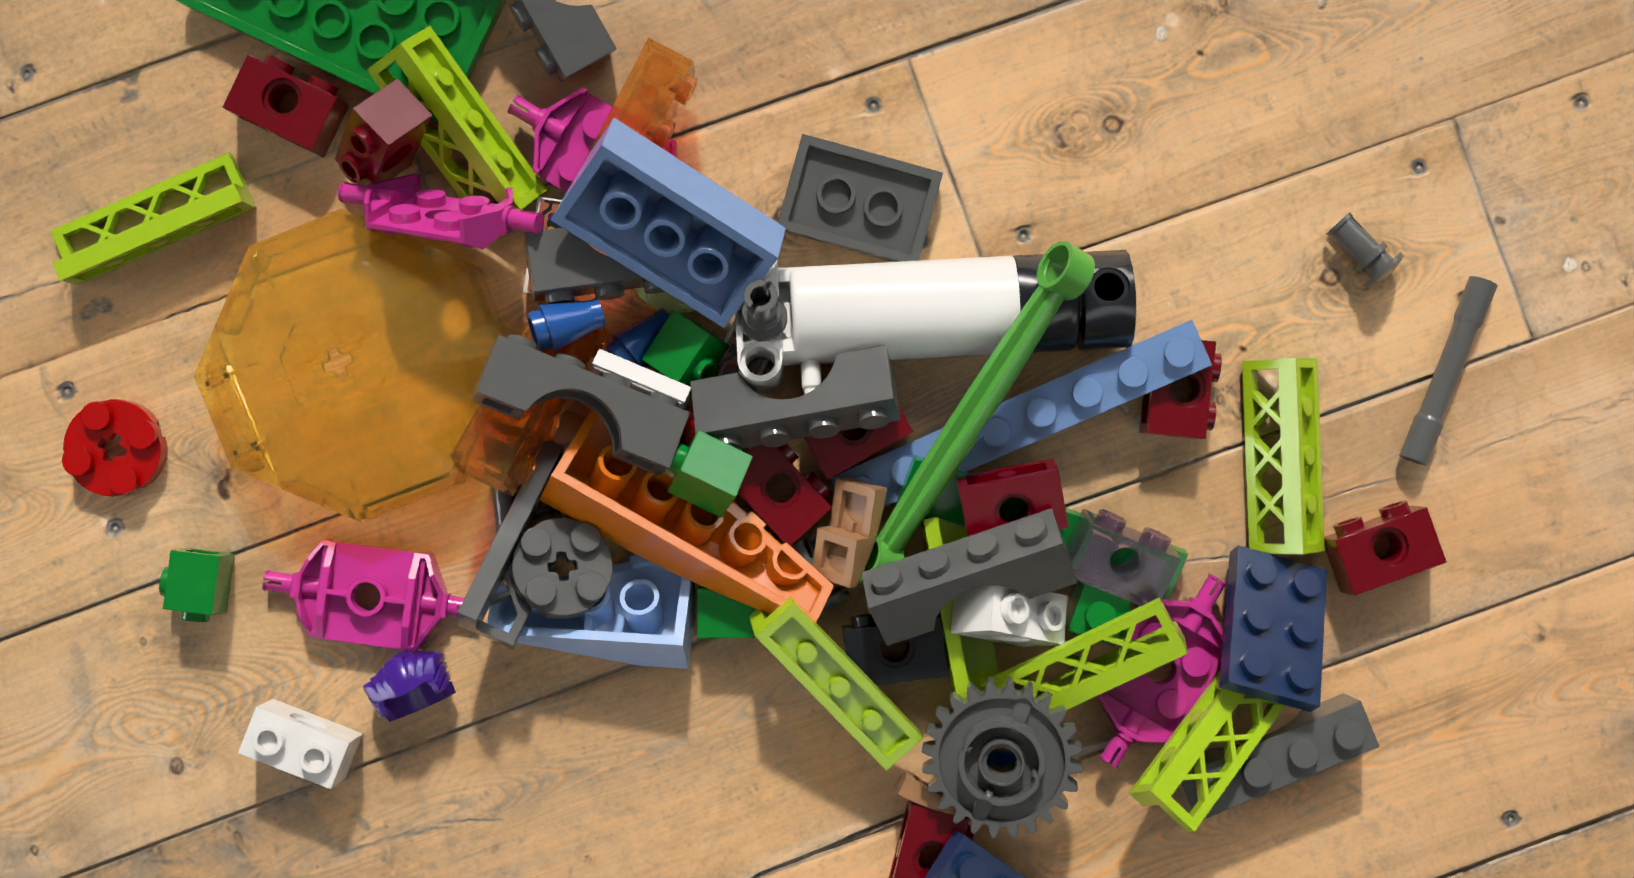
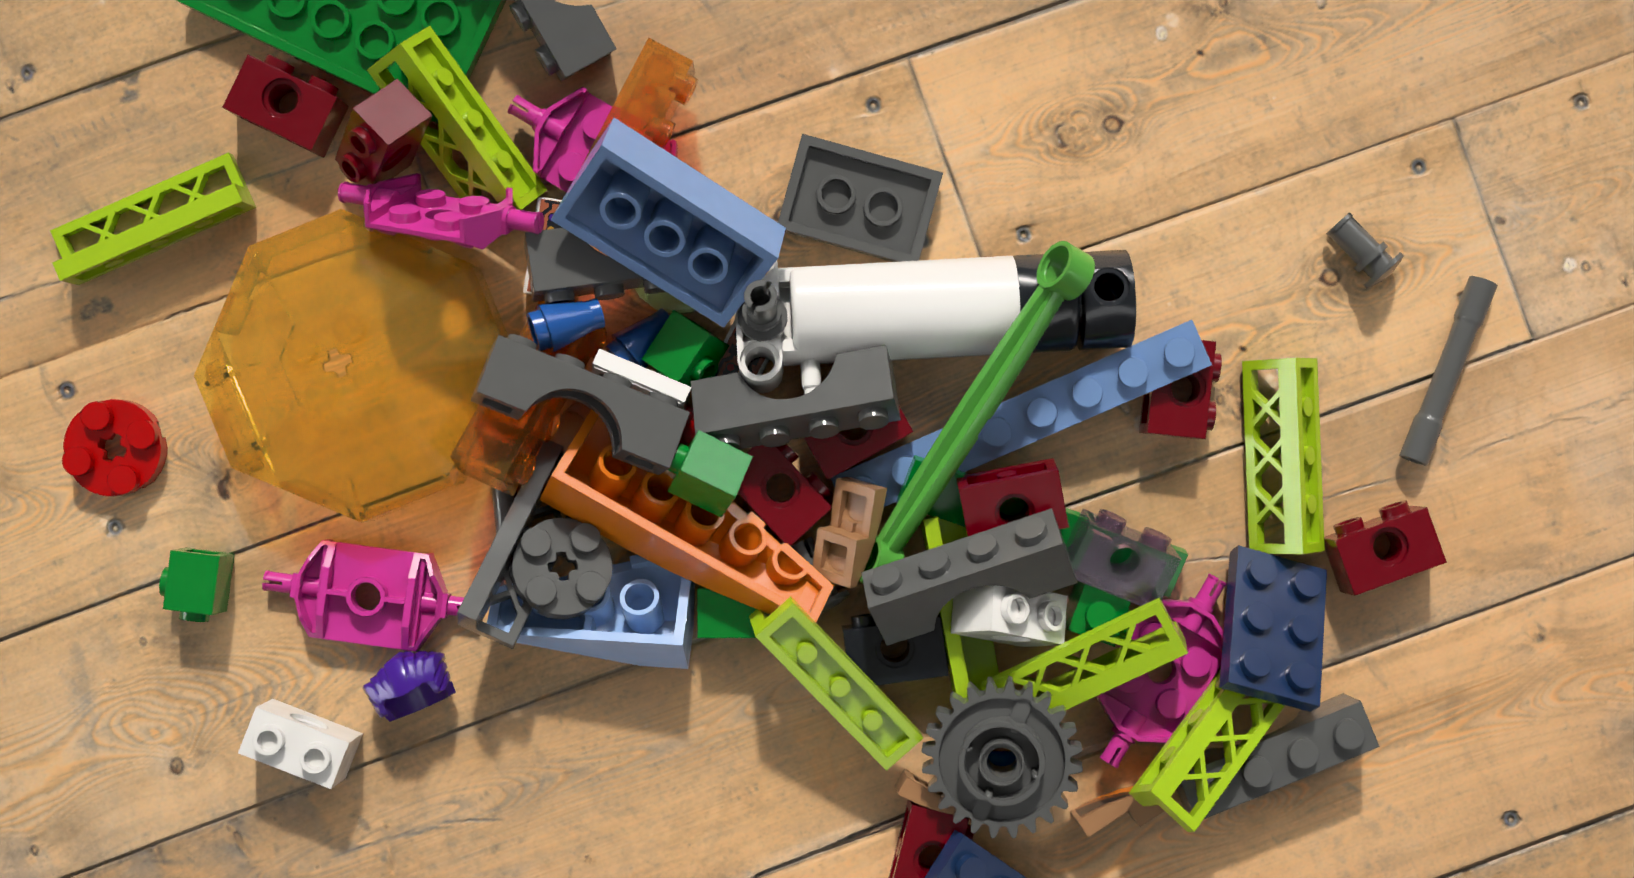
(1109, 806): none -> medium nougat slope

